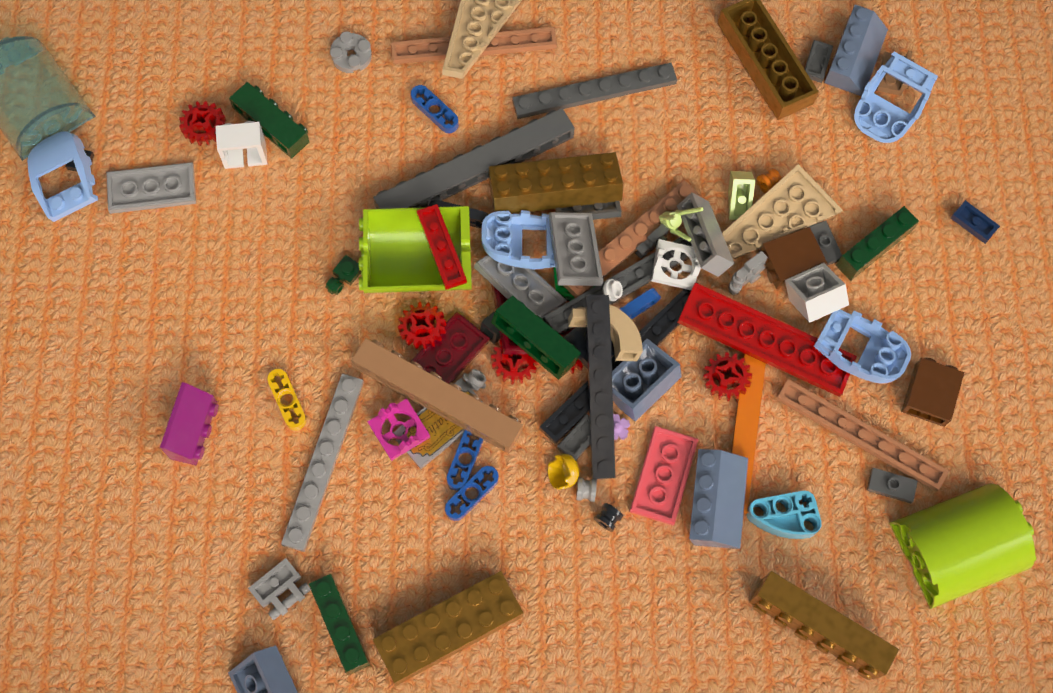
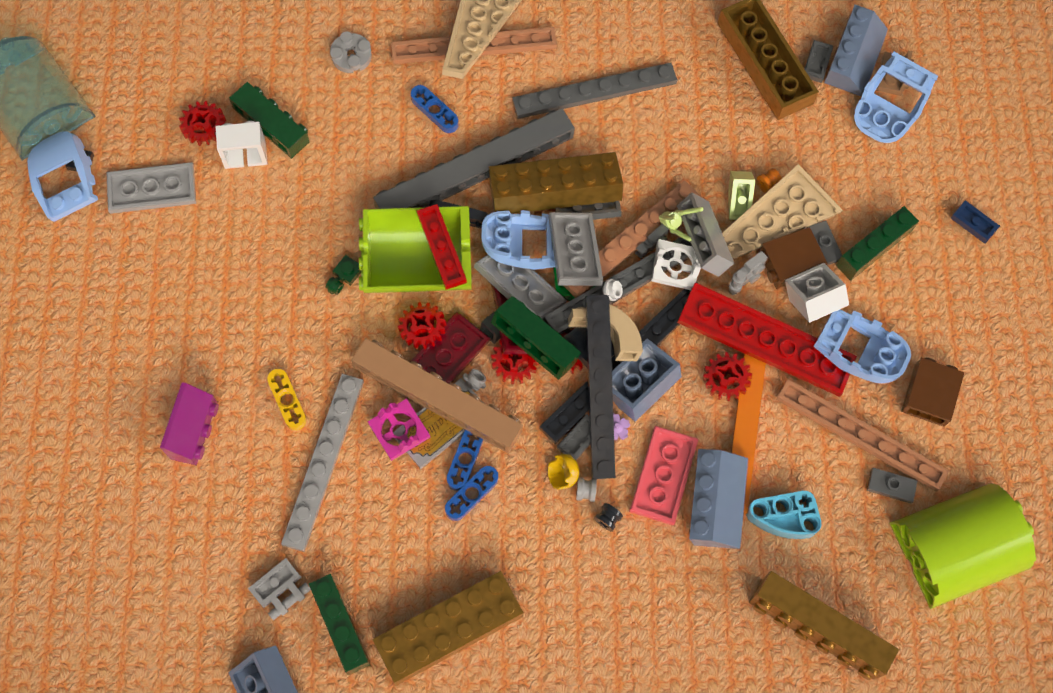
(641, 303): blue beam -> none

